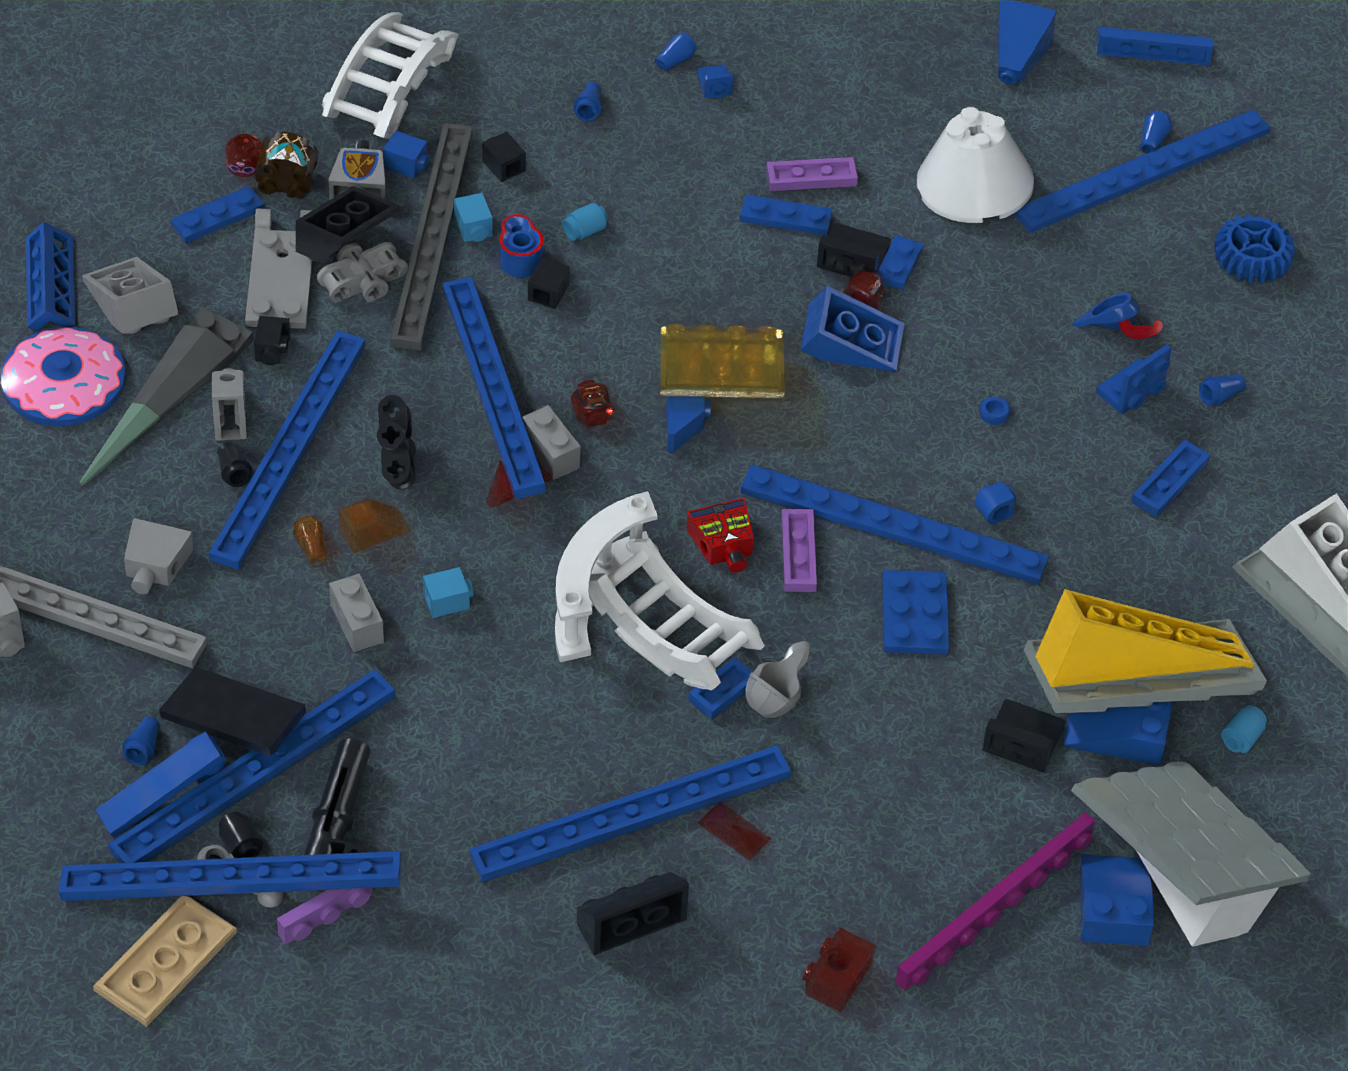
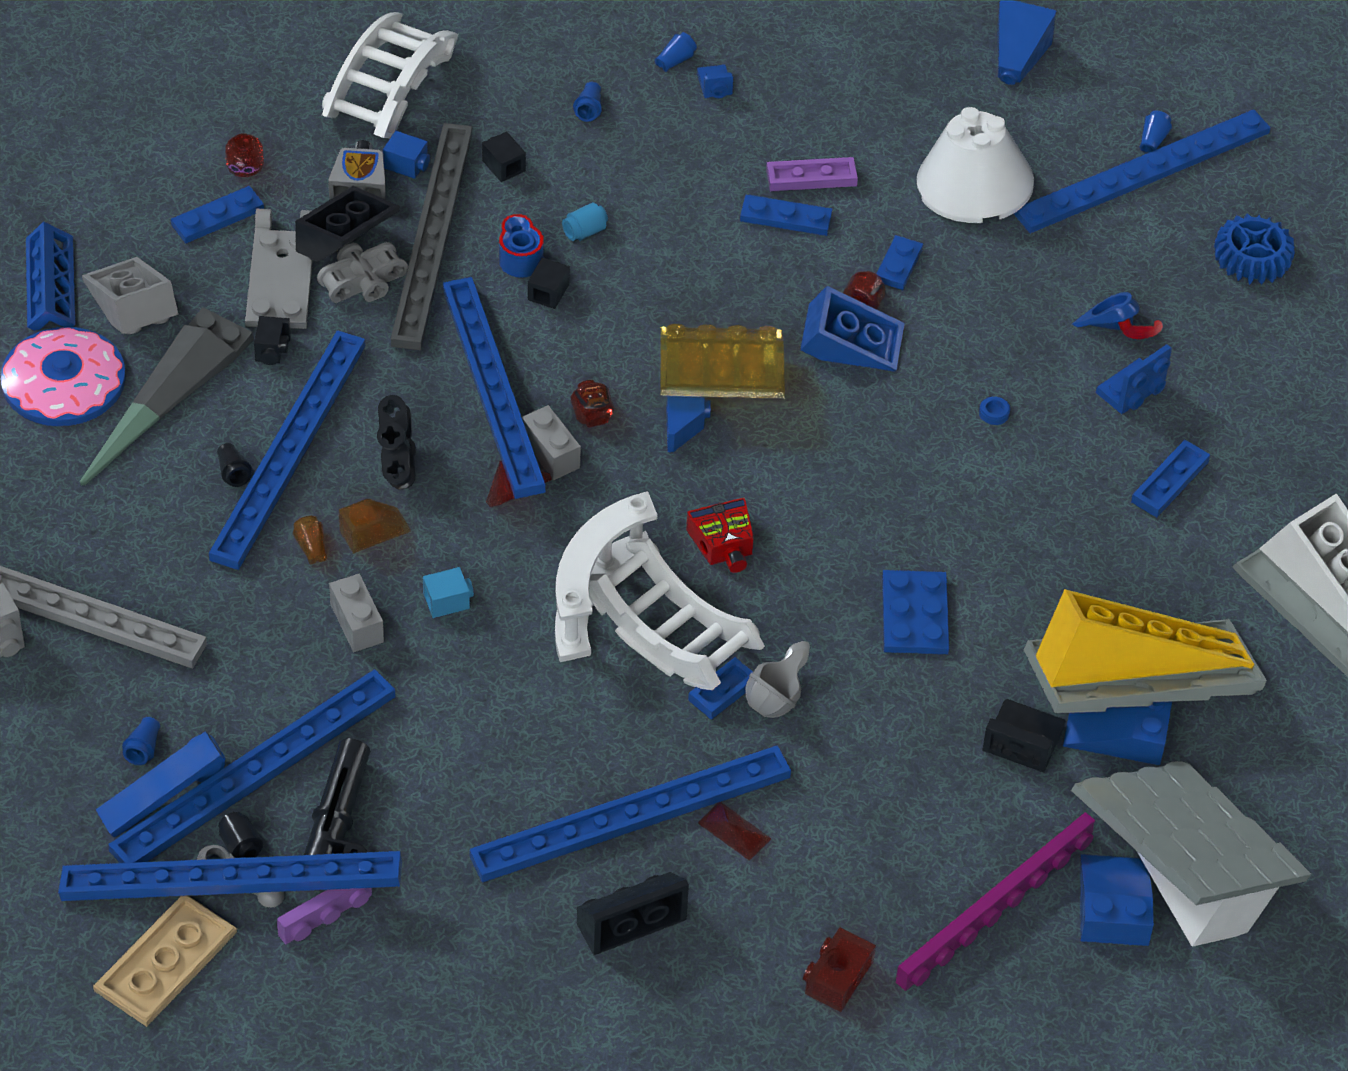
(155, 554): light grey torso -> none
(229, 390): light grey torso -> none
(233, 711): black tile -> none
(286, 165): dark brown brick -> none
(473, 217): dark azure brick -> none
(798, 550): medium lavender plate -> none
(851, 250): black bracket -> none
(895, 524): blue plate -> none
(996, 502): blue plate -> none
(1154, 46): blue fence -> none
(1221, 388): blue cone -> none
(1244, 729): dark azure brick -> none

